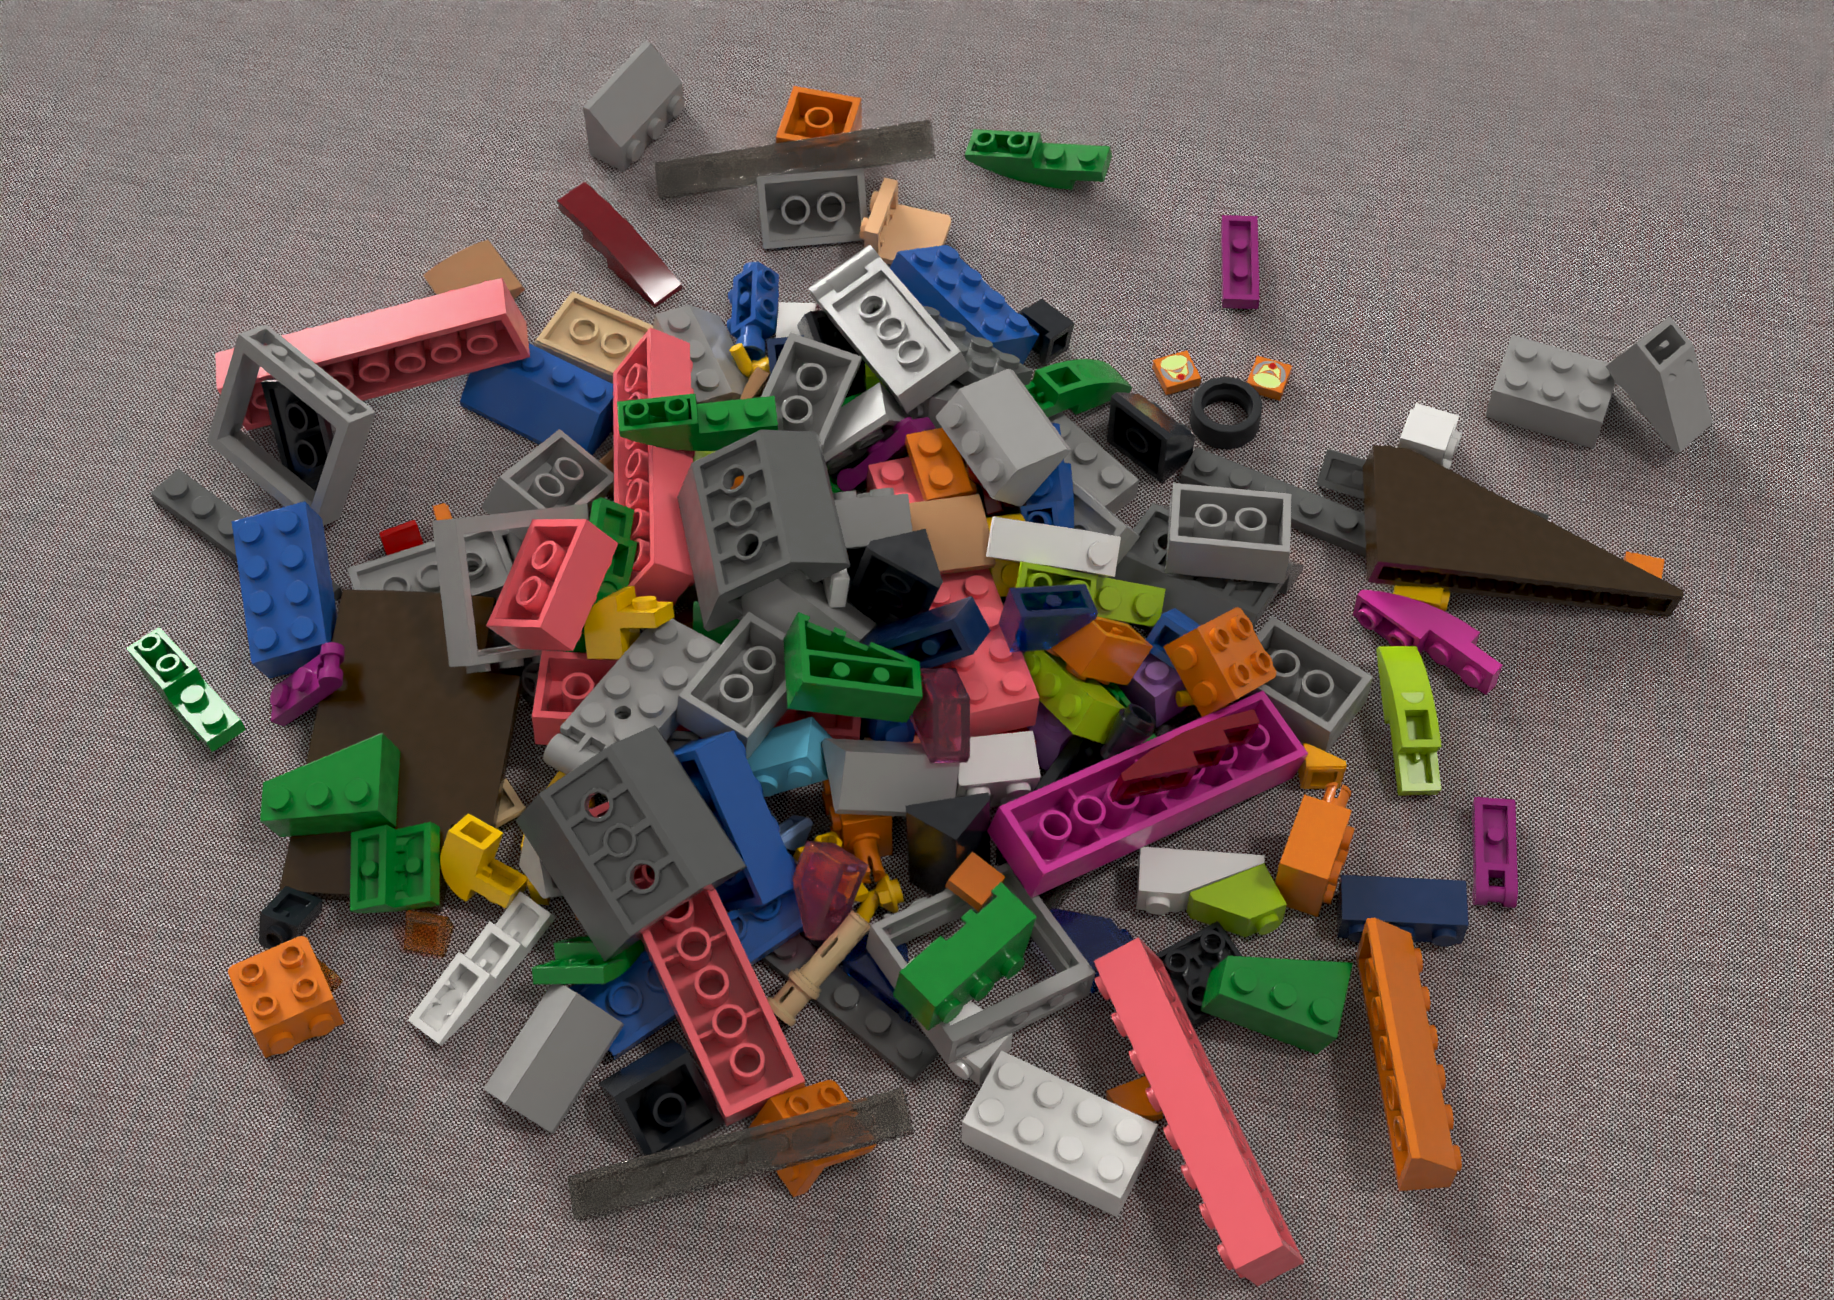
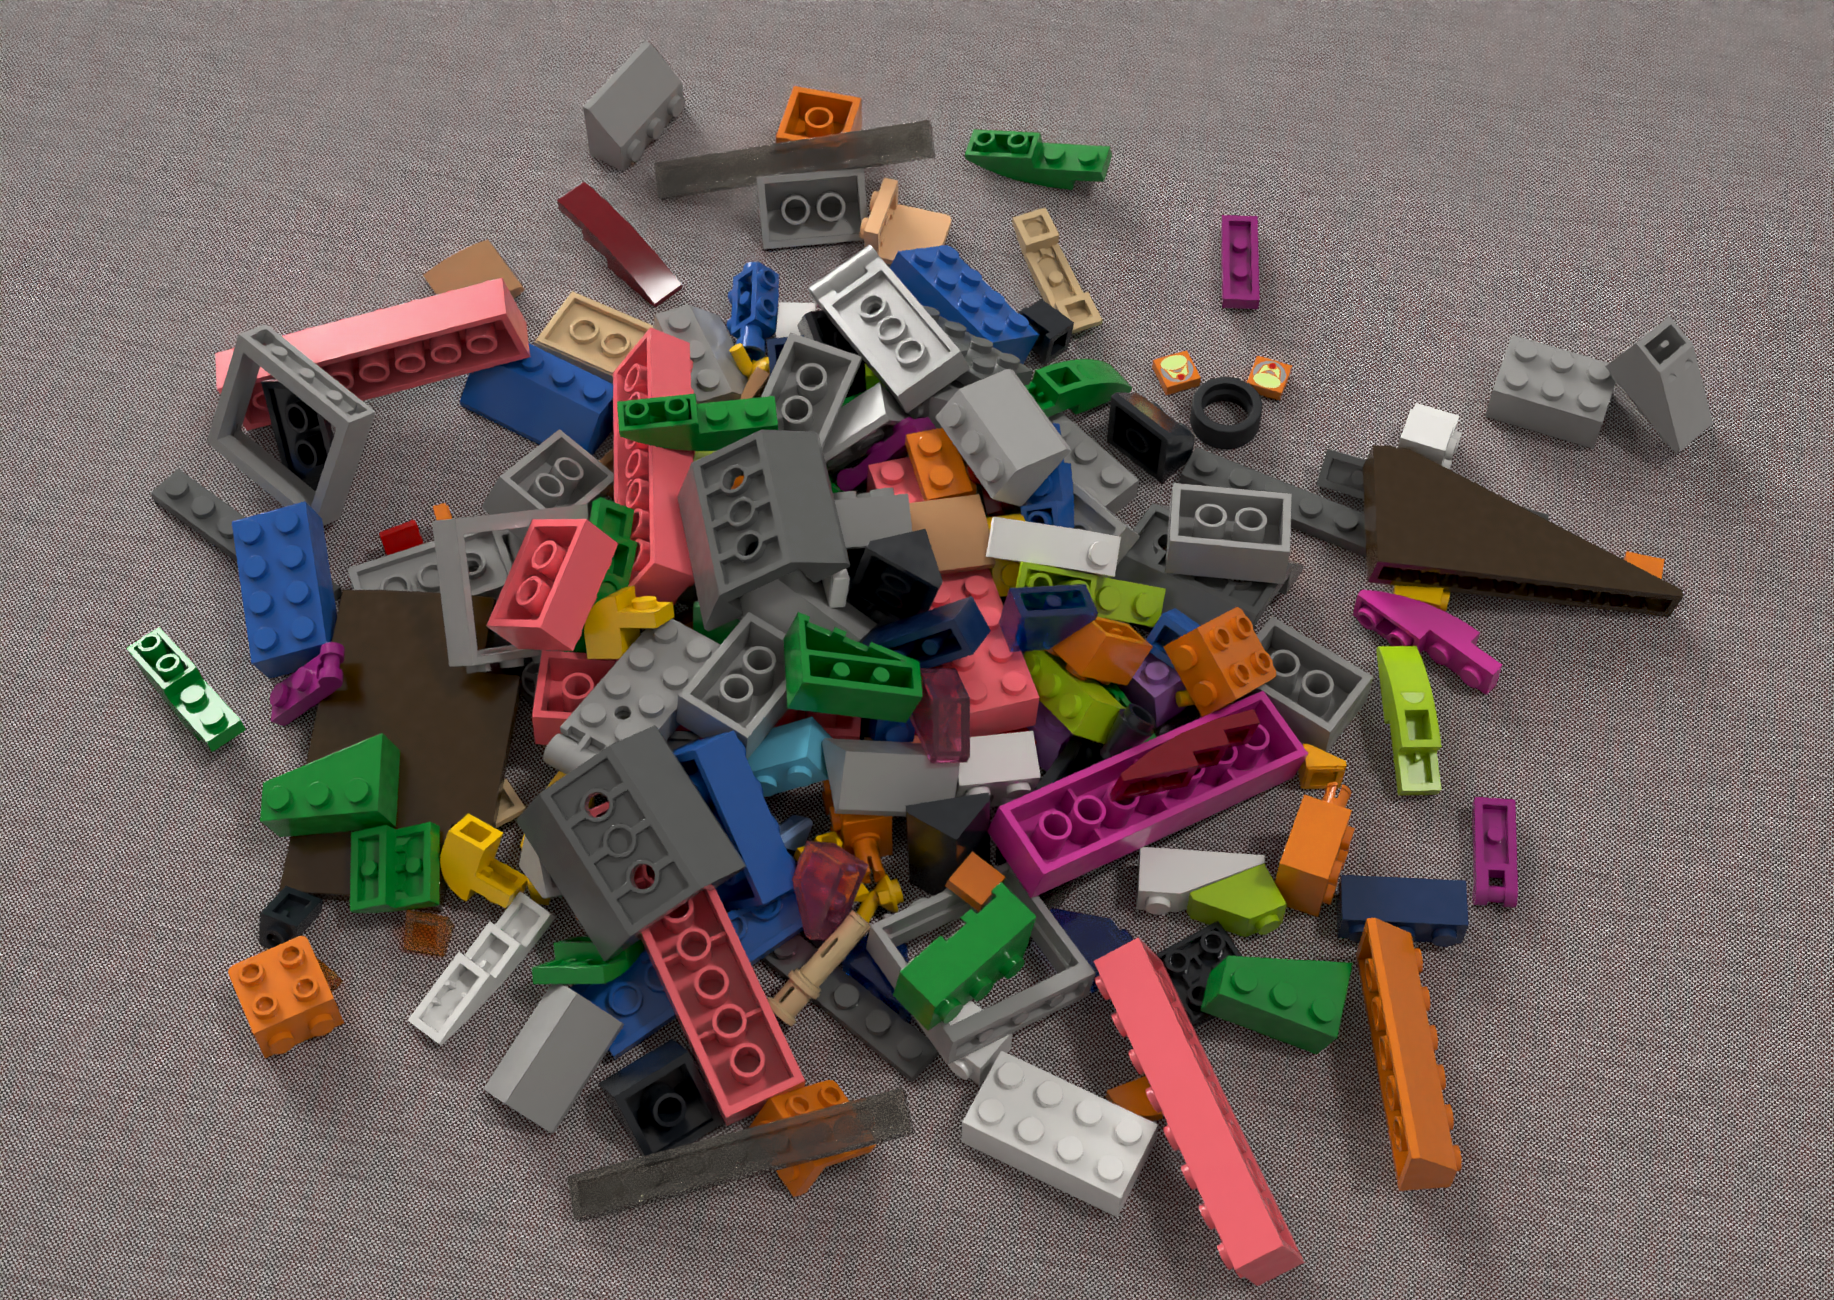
(1051, 270): none -> tan slope

